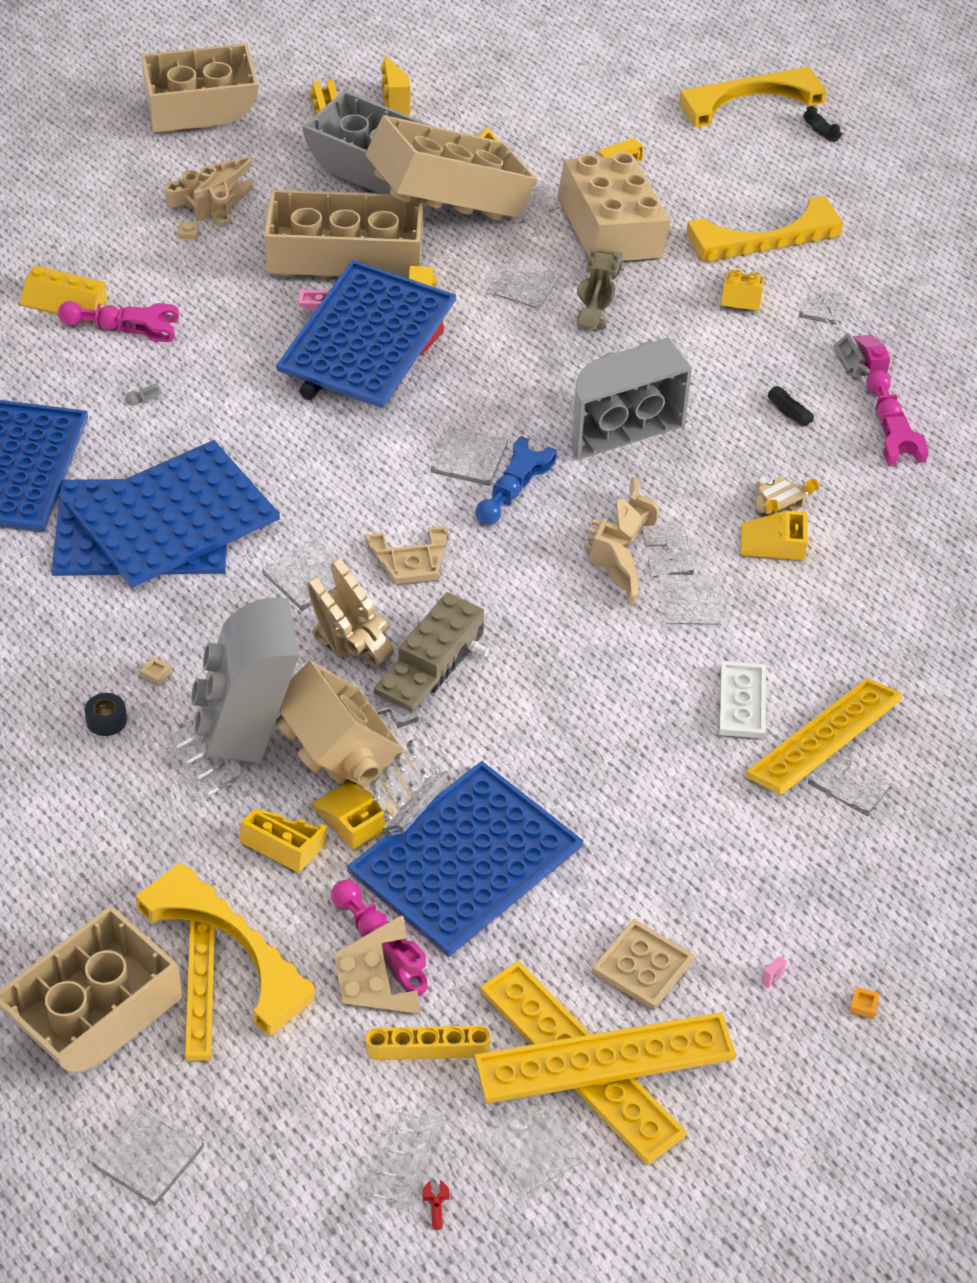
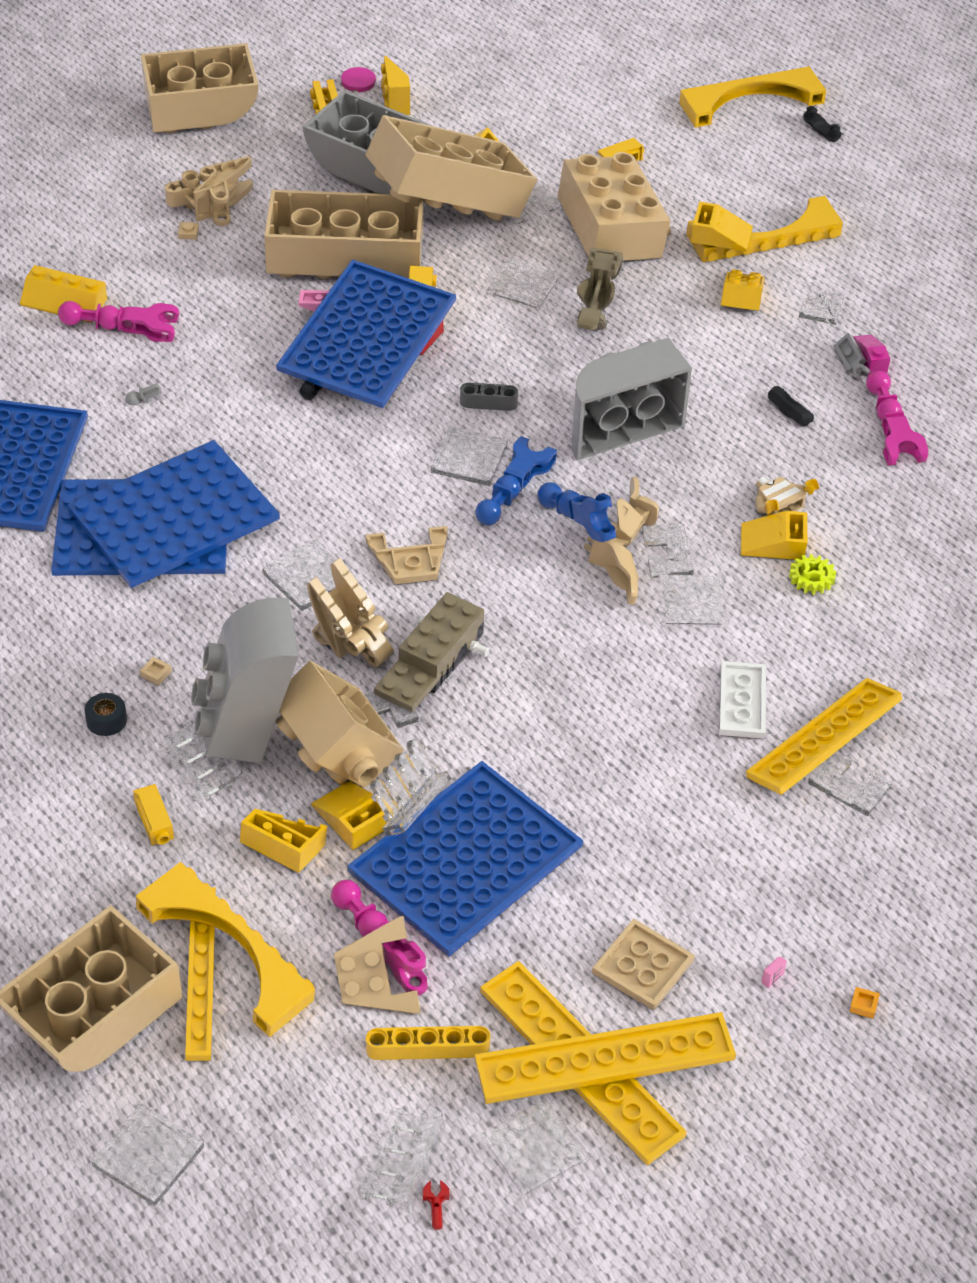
(153, 815): none -> yellow window
(358, 79): none -> dark pink tile
(489, 396): none -> dark grey beam
(581, 508): none -> blue piece
(720, 228): none -> yellow slope
(810, 574): none -> neon yellow gear

